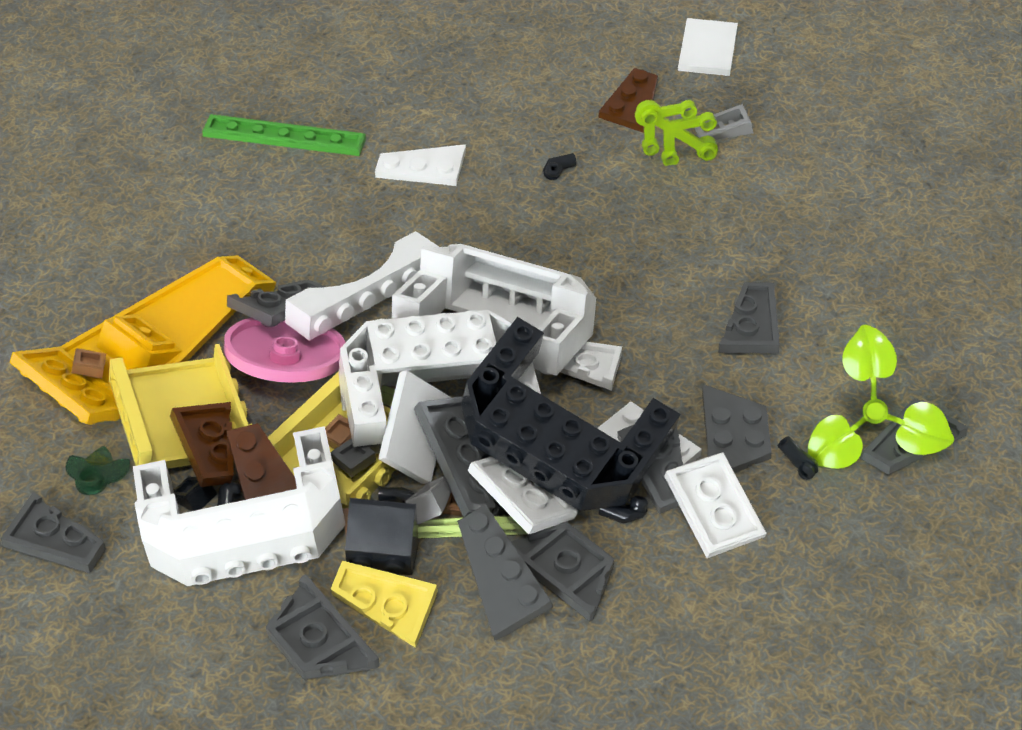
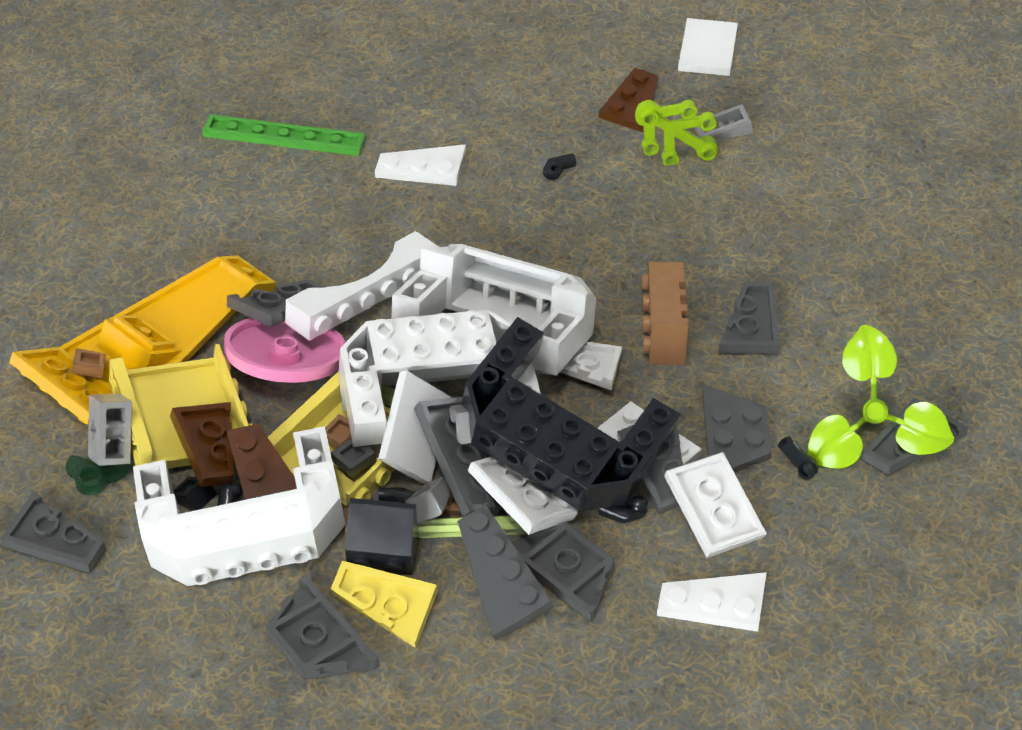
(109, 429): none -> light grey brick
(461, 418): none -> light grey tile
(667, 313): none -> medium nougat wedge
(715, 601): none -> white wing

